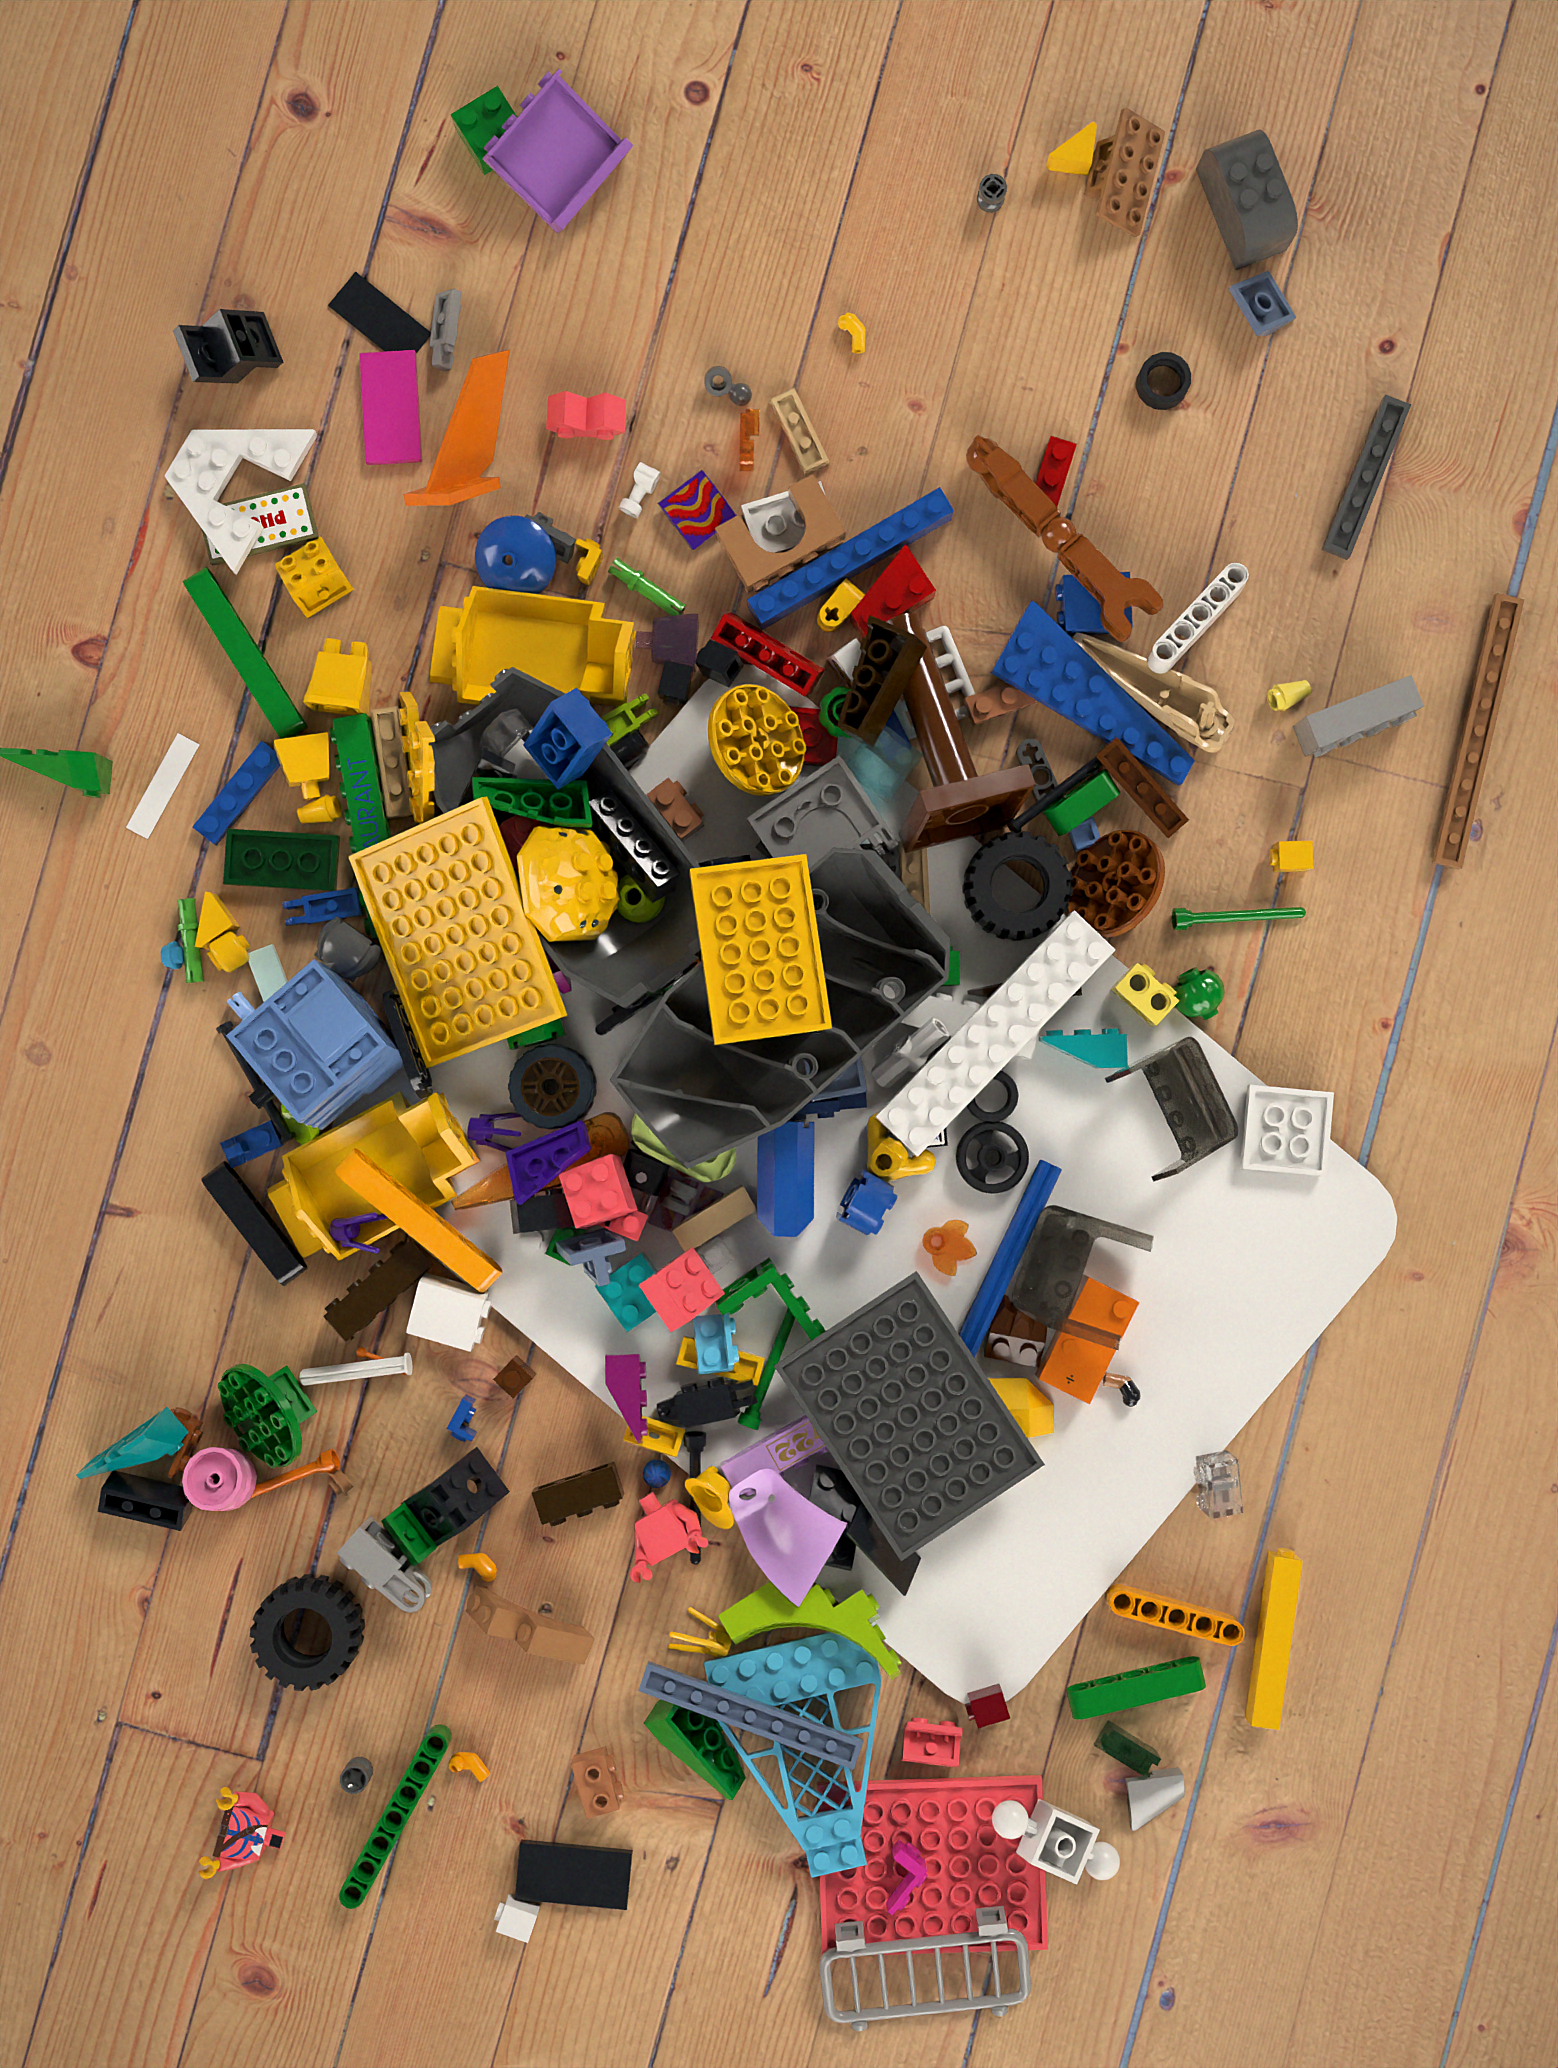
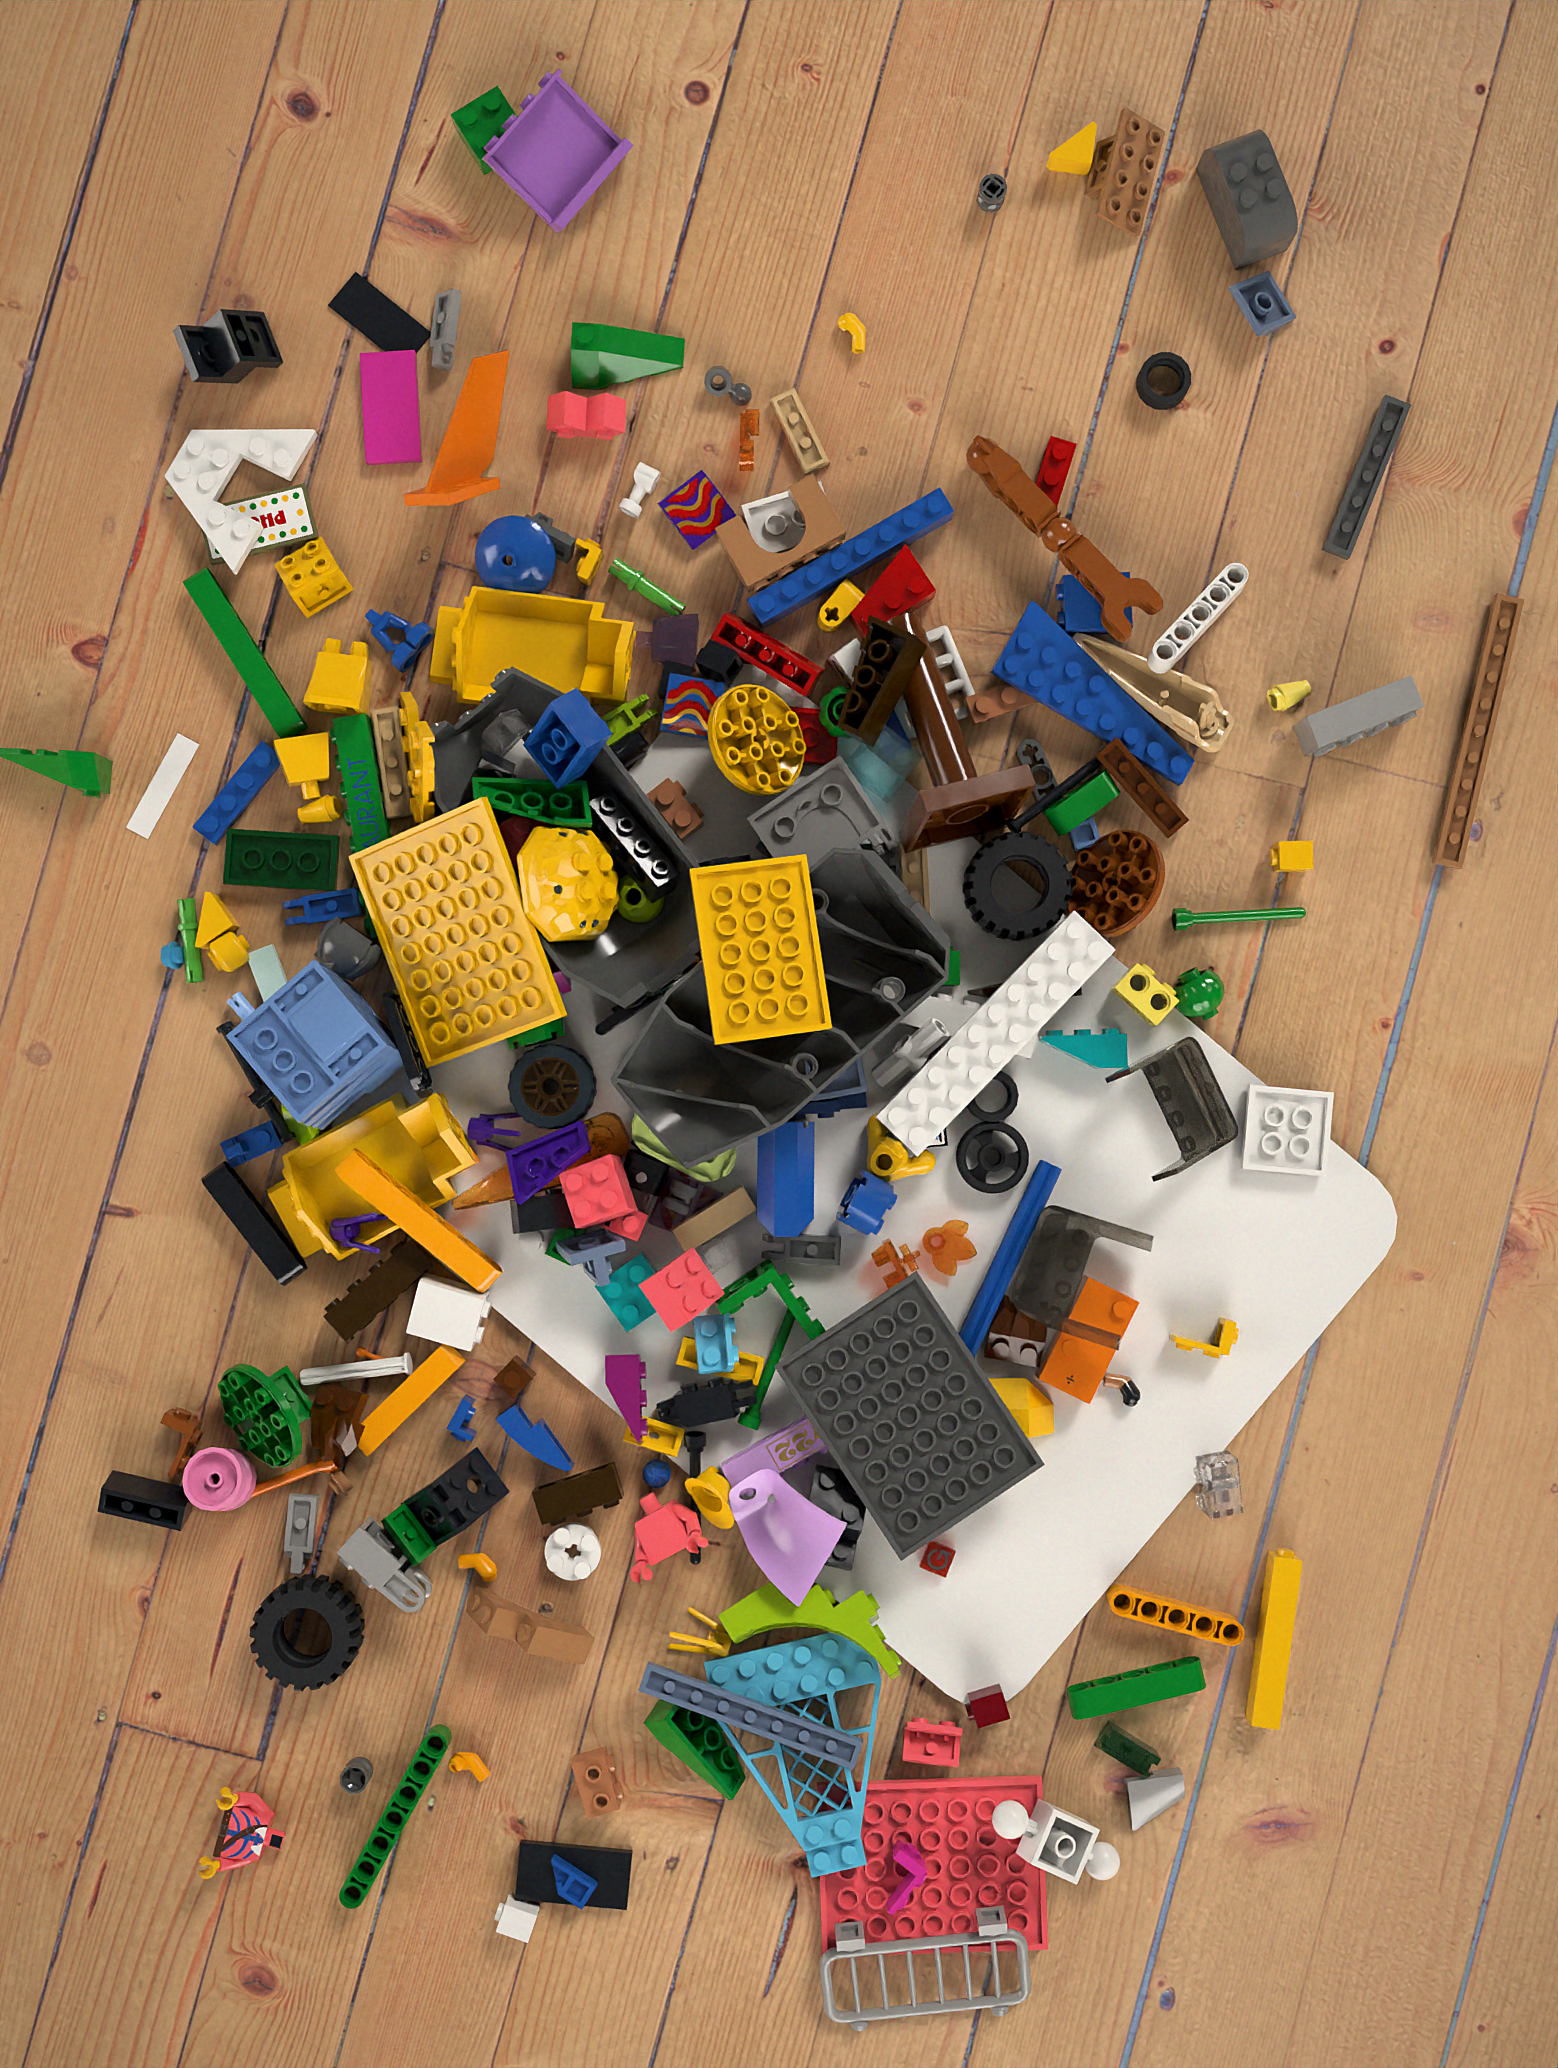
(144, 1444): teal wedge -> none
(301, 1529): none -> light grey hinge
(336, 1420): none -> reddish brown plate
(405, 652): none -> blue piece
(409, 1396): none -> light orange beam
(534, 1438): none -> blue slope
(559, 1560): none -> white plate
(572, 1882): none -> blue tile
(615, 355): none -> green wedge
(689, 705): none -> slope
(805, 1249): none -> dark grey hinge
(875, 1546): black piece -> none
(888, 1253): none -> clear orange hips
(937, 1558): none -> clear red tile
(1225, 1336): none -> yellow bracket

